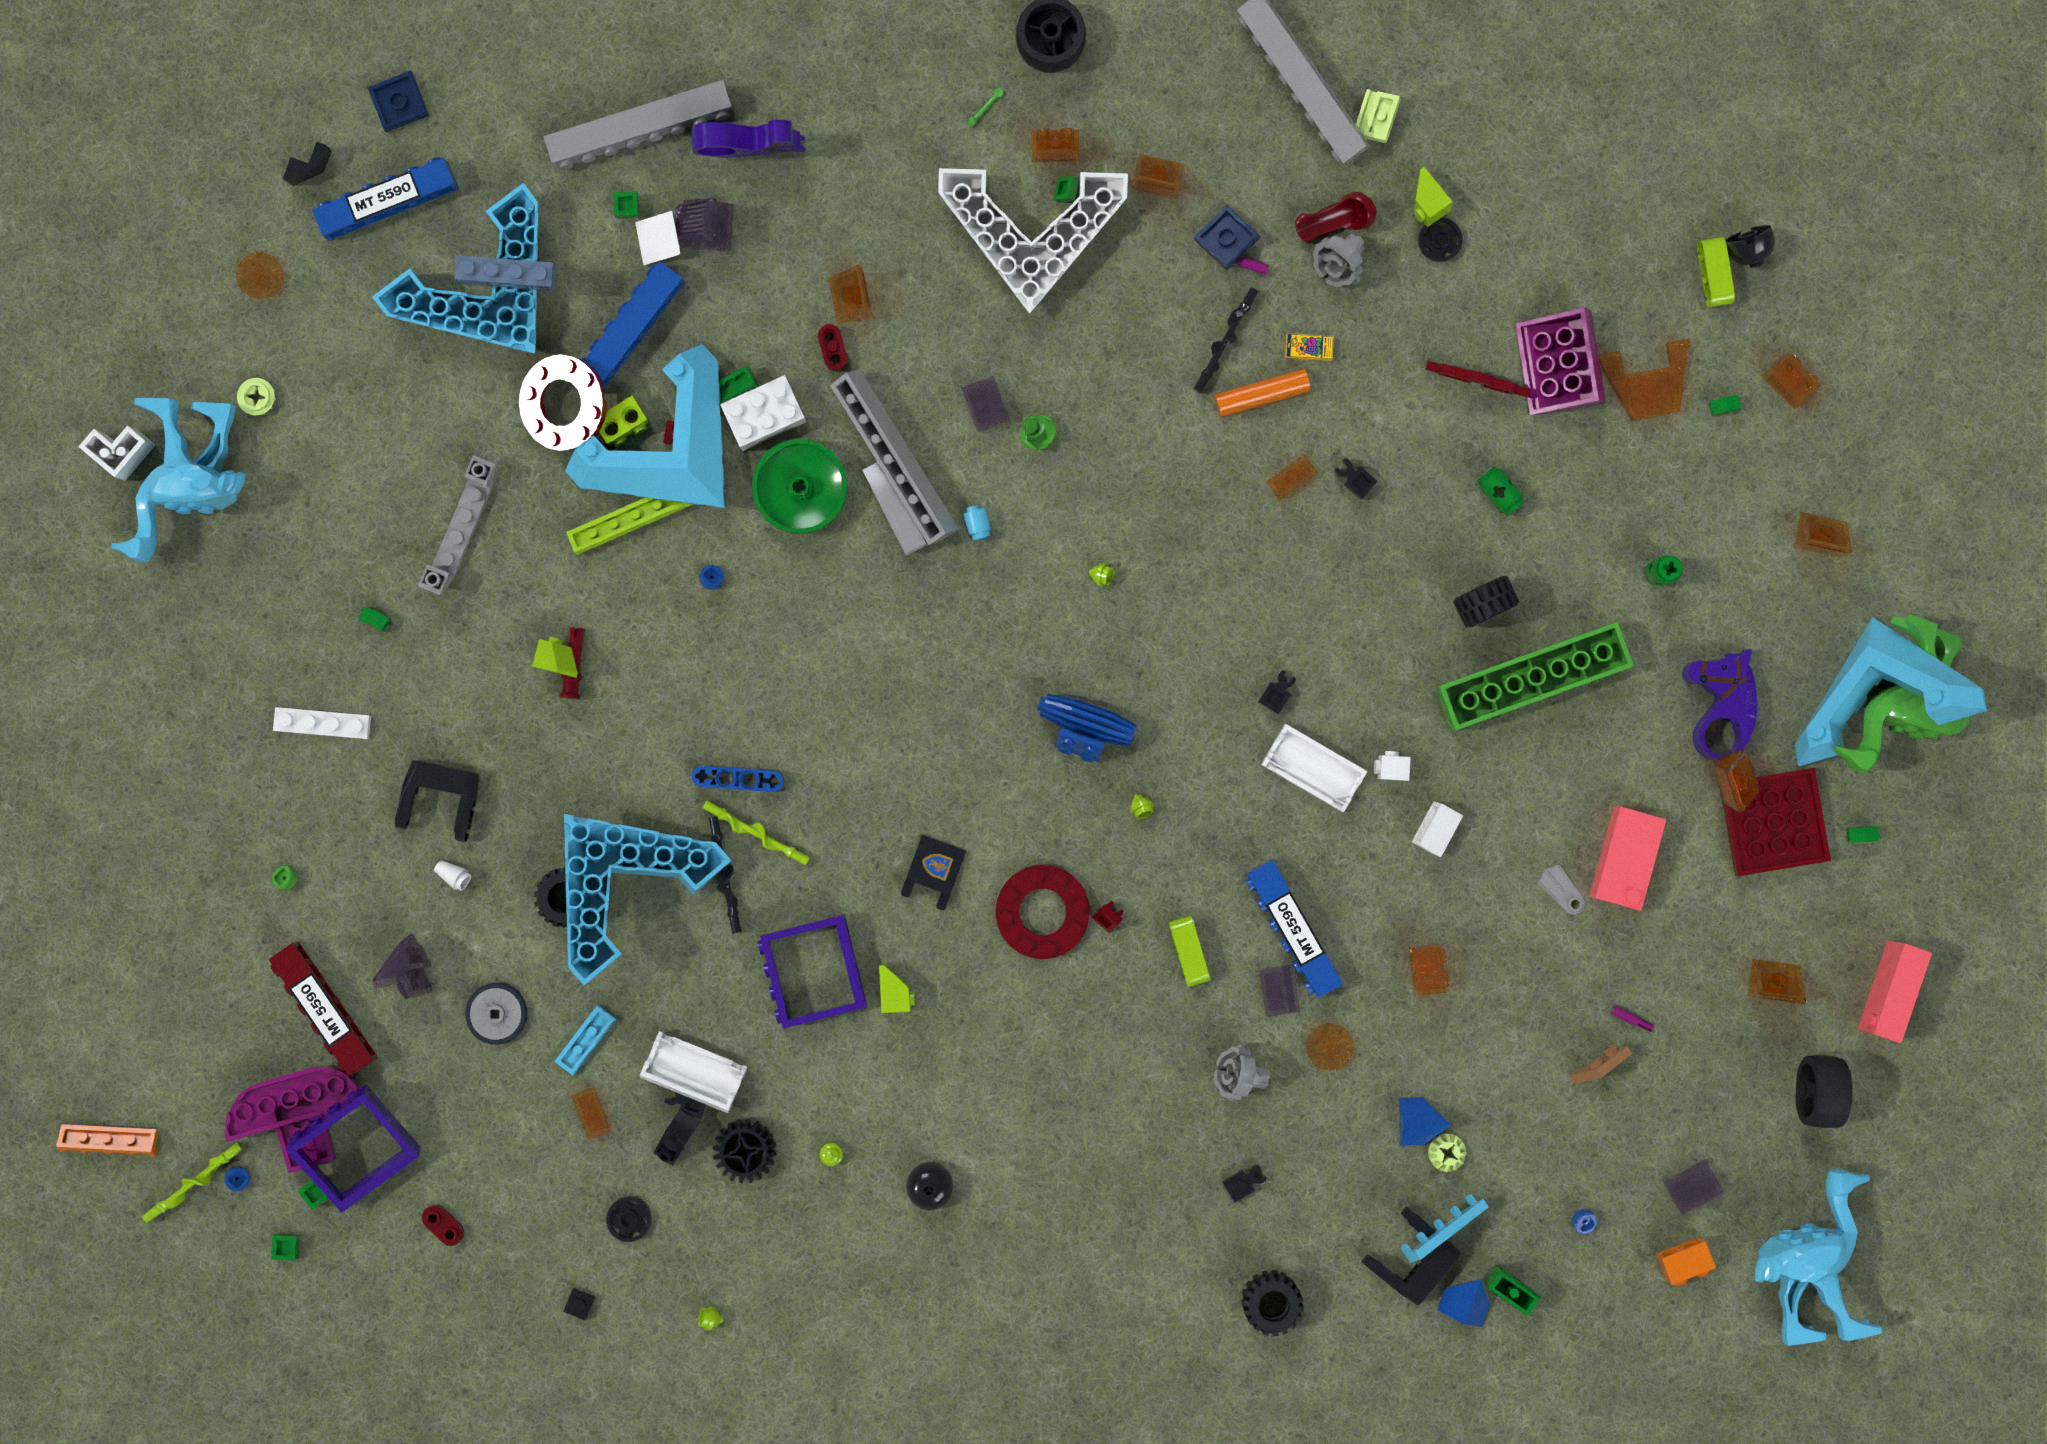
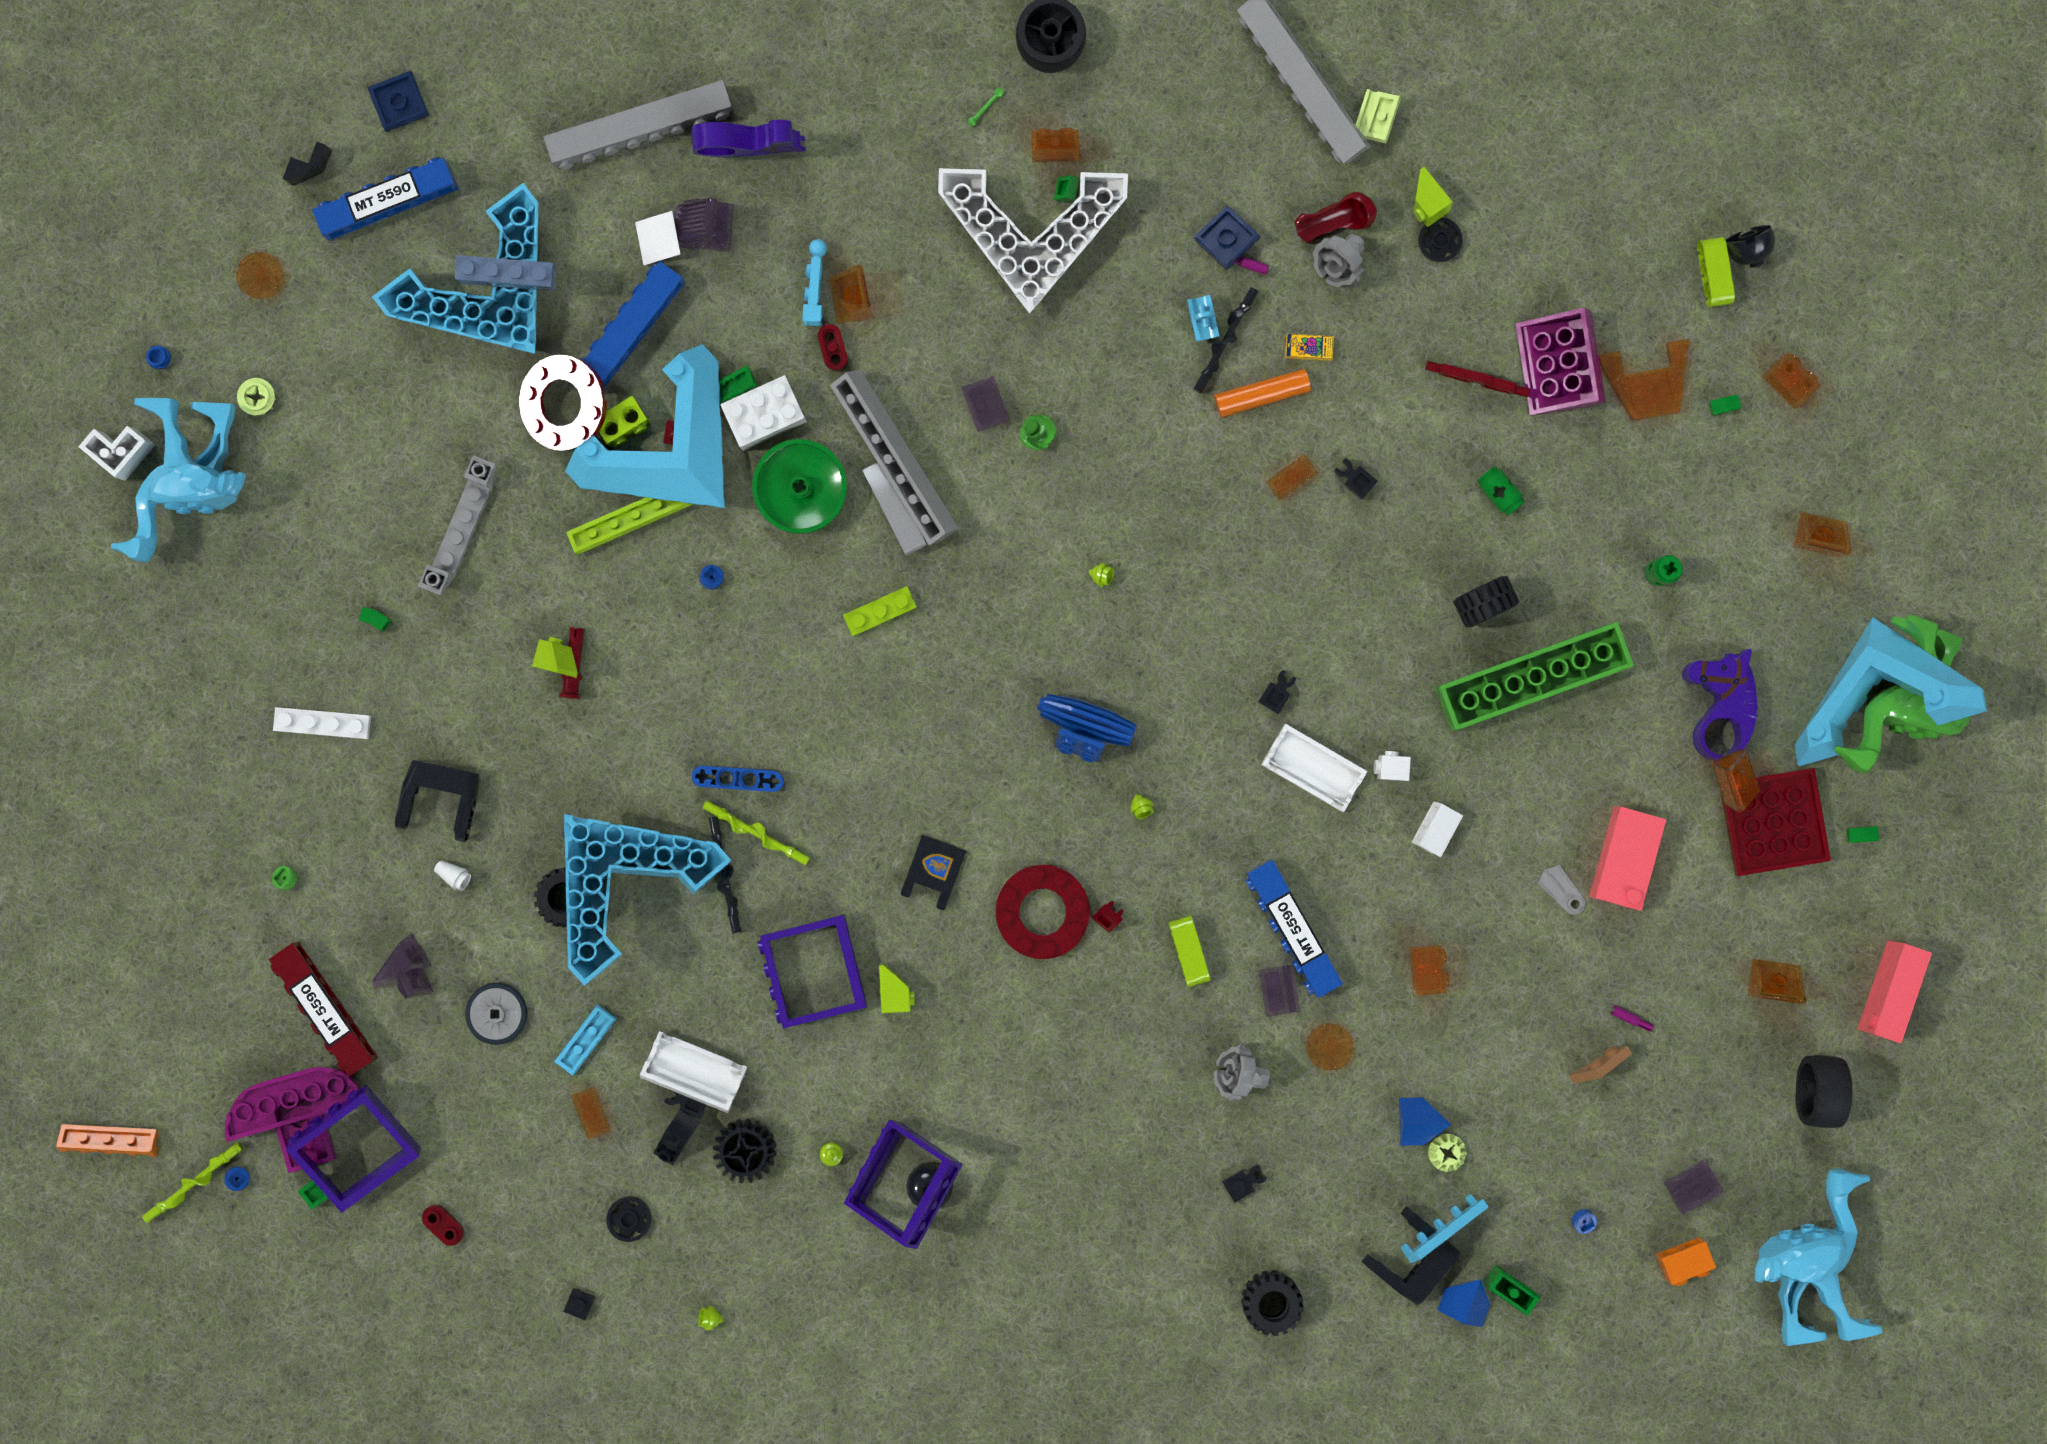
(158, 357): none -> blue plate
(284, 1247): green plate -> none
(626, 204): green plate -> none
(813, 310): none -> medium azure plate
(879, 611): none -> lime plate
(931, 1200): none -> dark purple window
(977, 522): medium azure brick -> none
(1157, 176): clear orange slope -> none
(1203, 318): none -> medium azure hips

